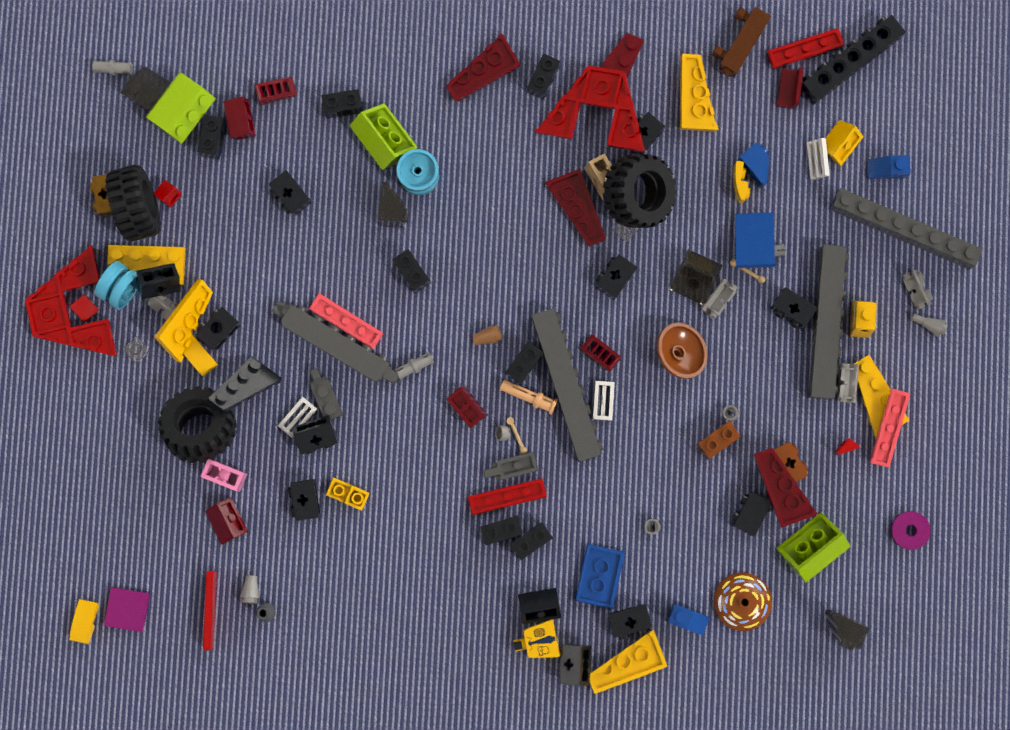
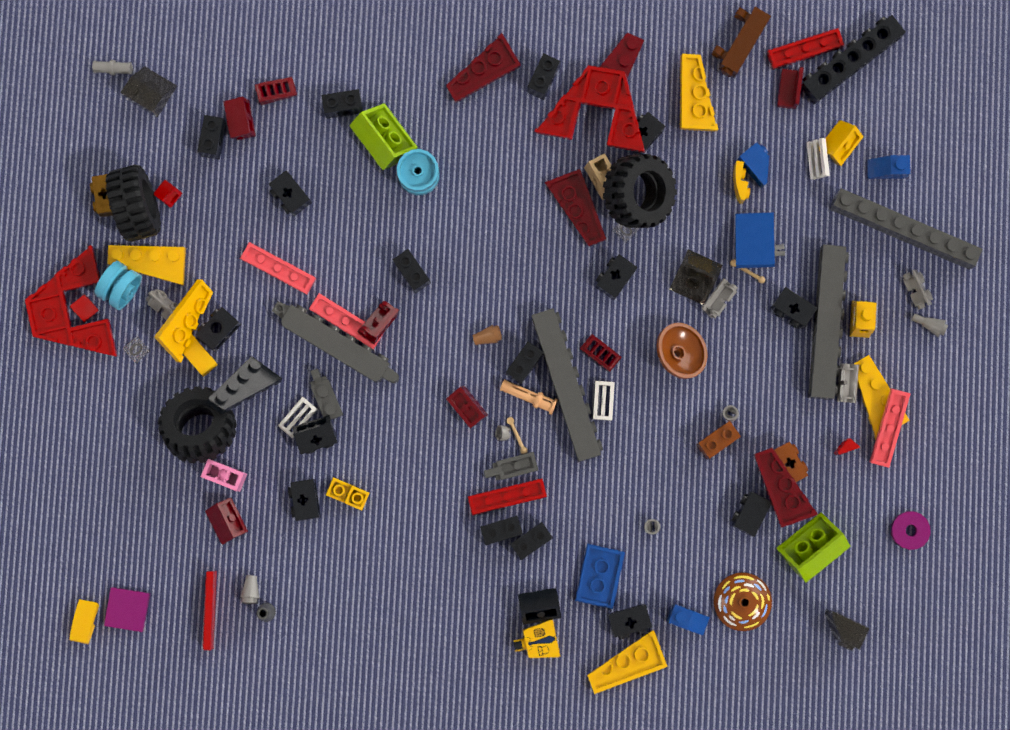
(157, 281): black brick -> none
(180, 107): lime slope -> none
(278, 268): none -> coral tile
(378, 322): none -> dark red hinge
(392, 209): clear smoke slope -> none
(414, 365): light grey pin -> none
(575, 664): black brick -> none

